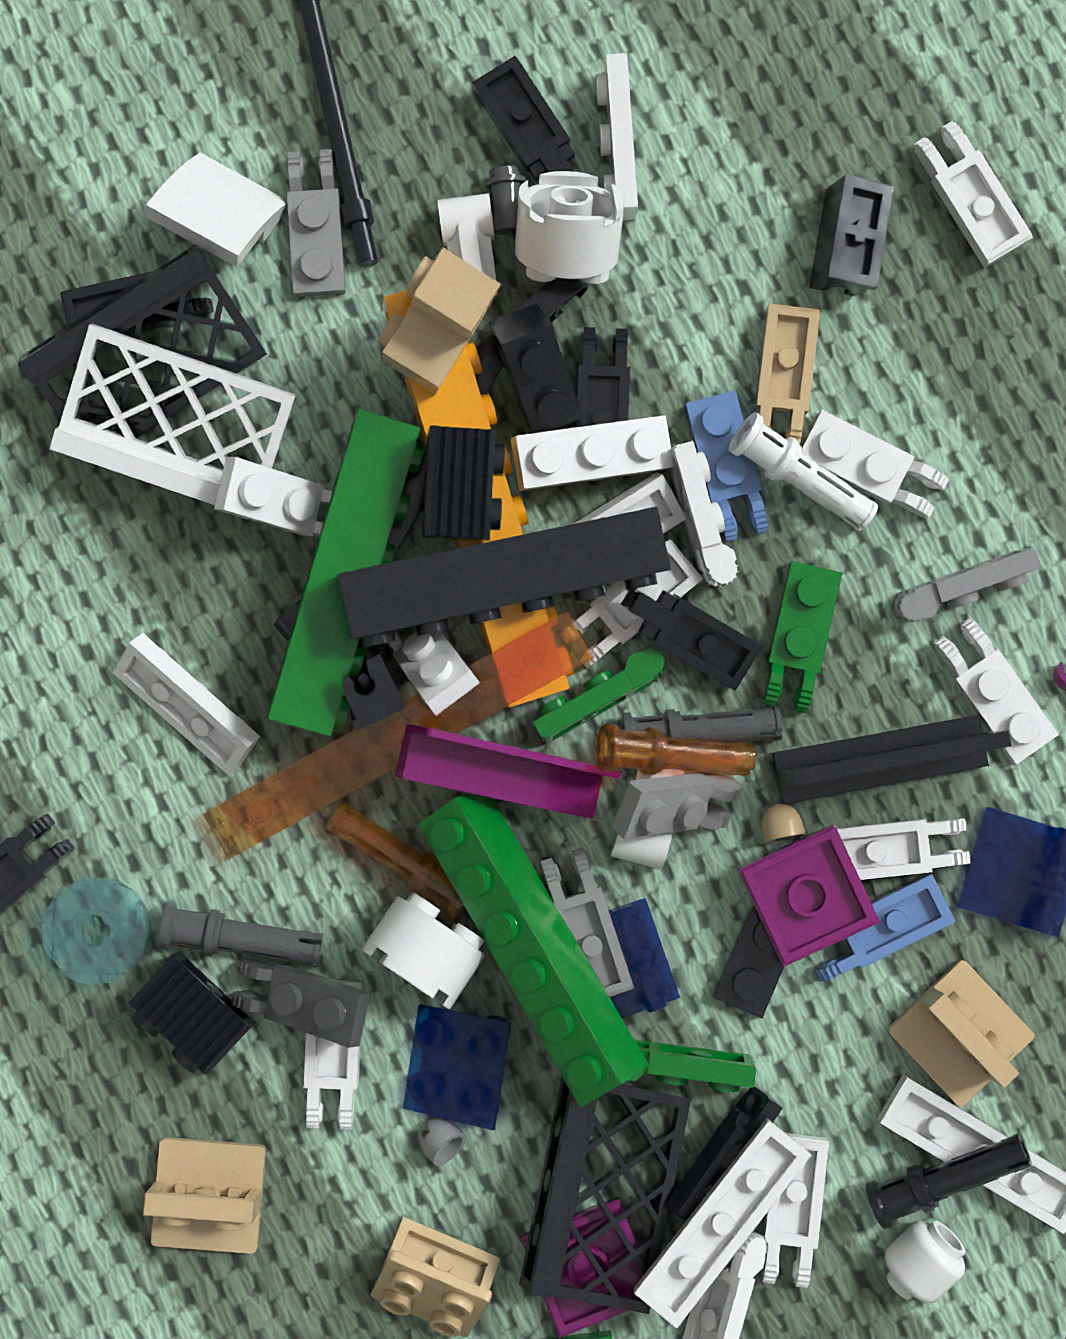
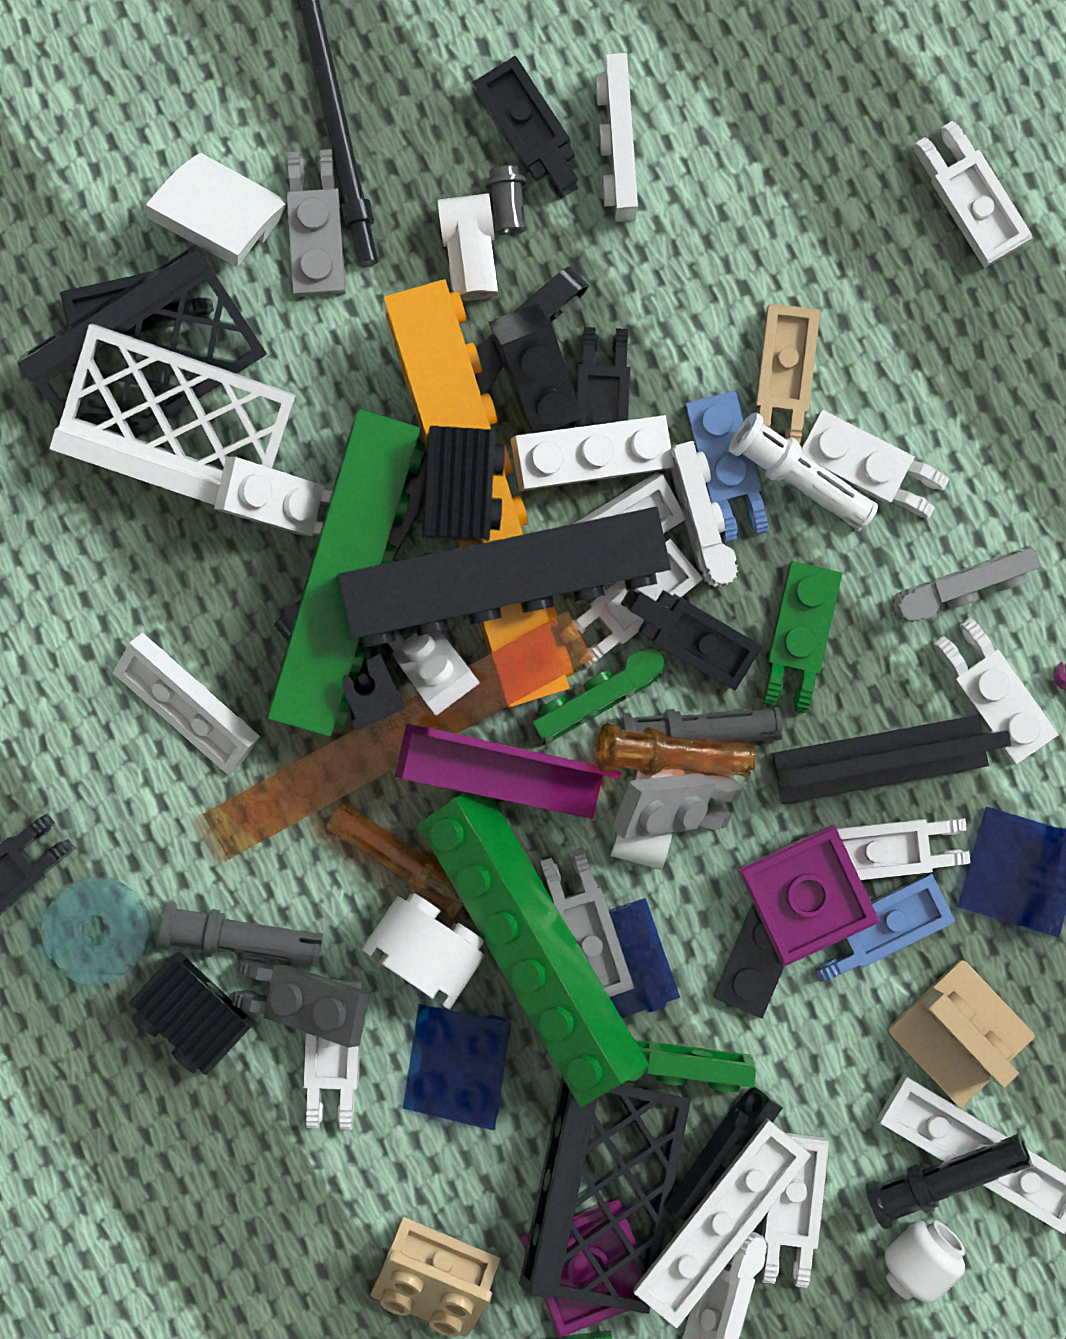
(207, 1195): tan bracket -> none
(440, 1134): light grey hinge -> none
(443, 315): tan brick -> none
(568, 227): white brick -> none
(781, 822): tan hinge -> none
(851, 235): hinge -> none

